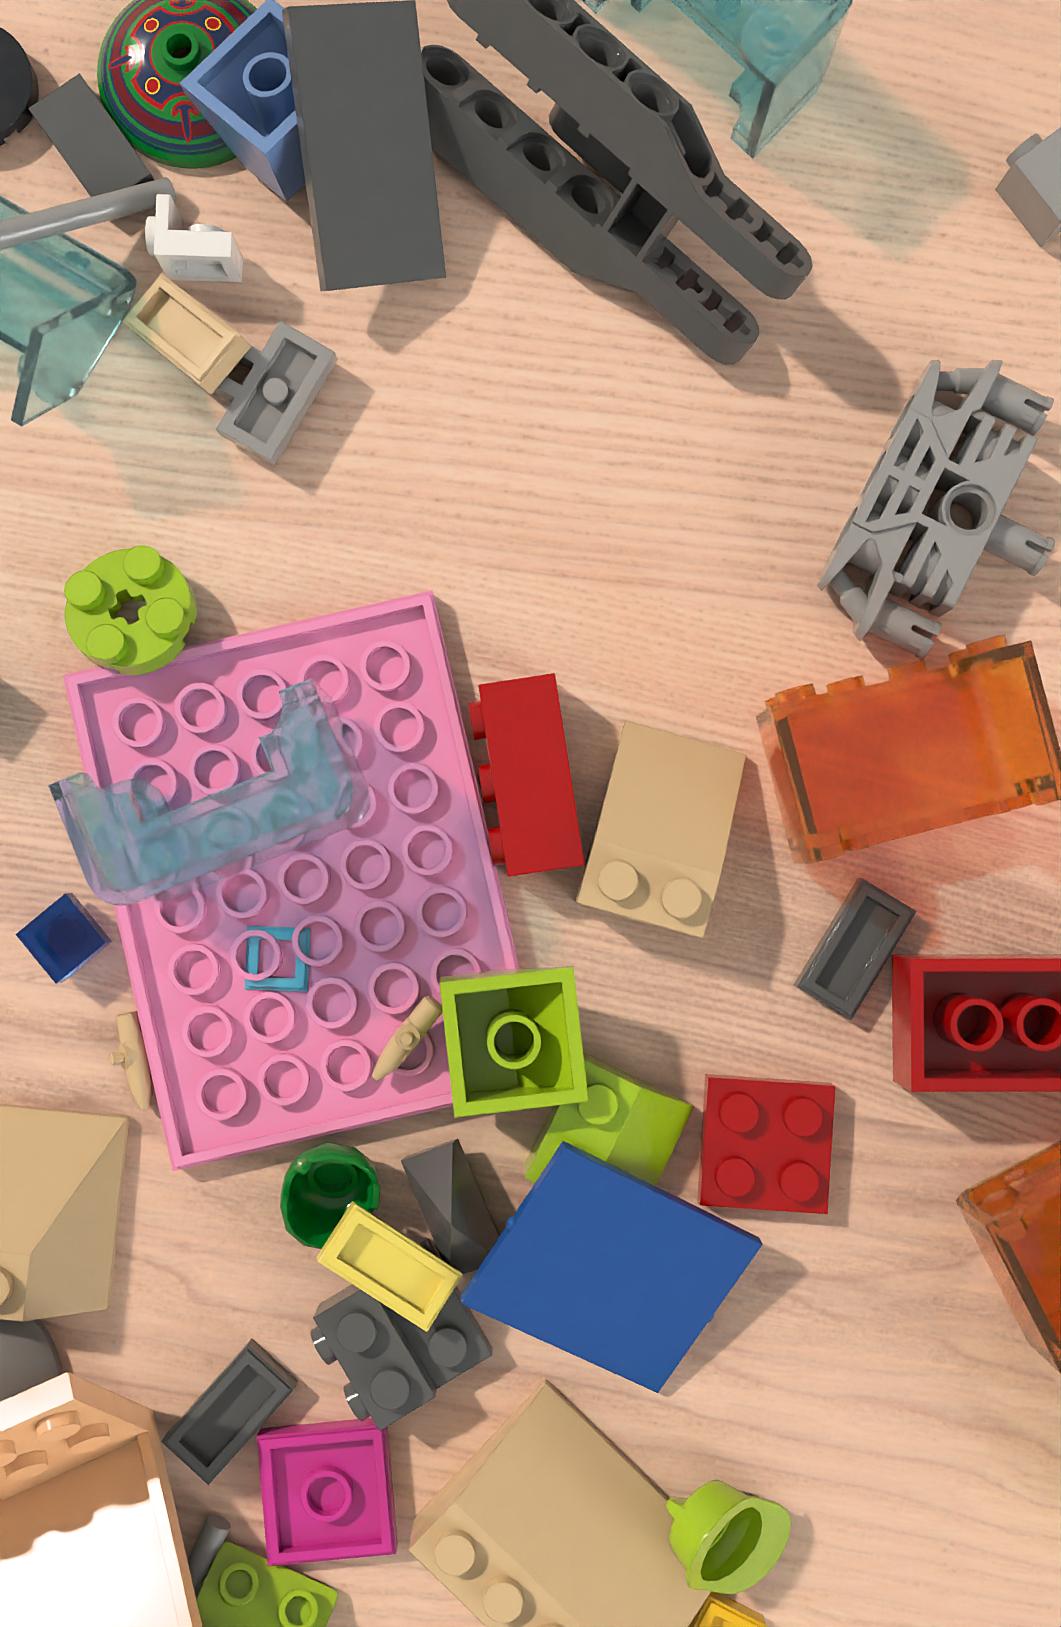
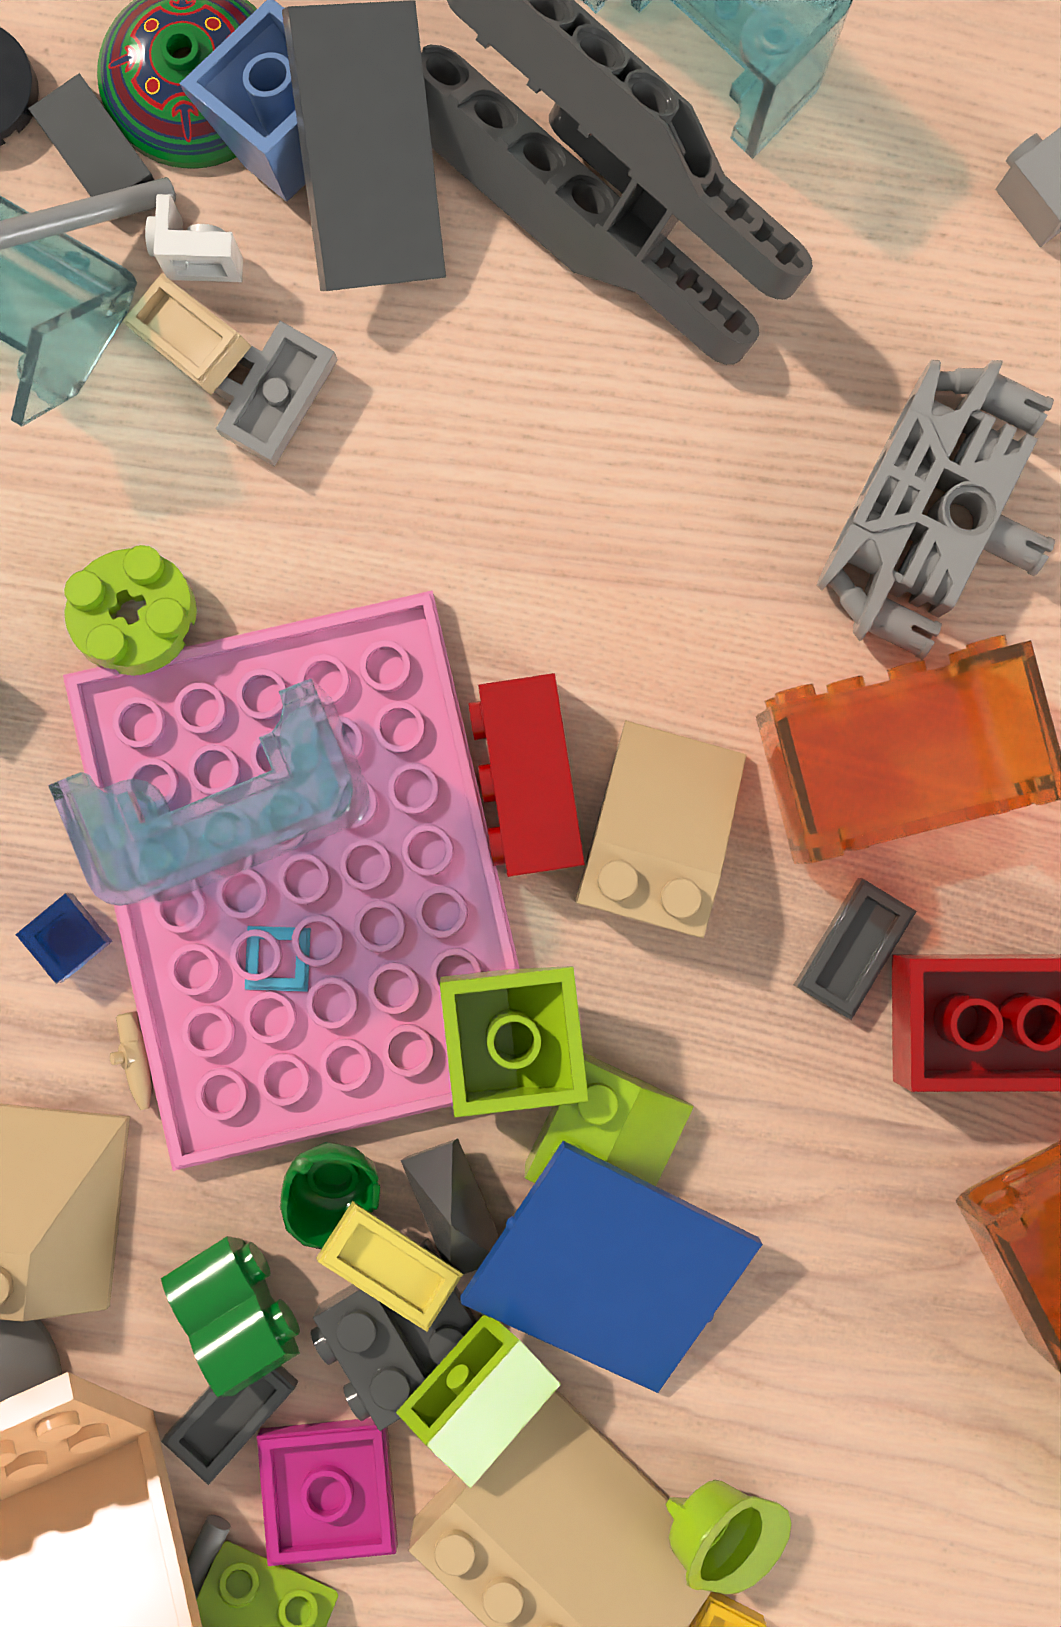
(231, 1315): none -> green brick
(407, 1037): tan helmet -> none
(478, 1399): none -> brick
(766, 1144): red plate -> none

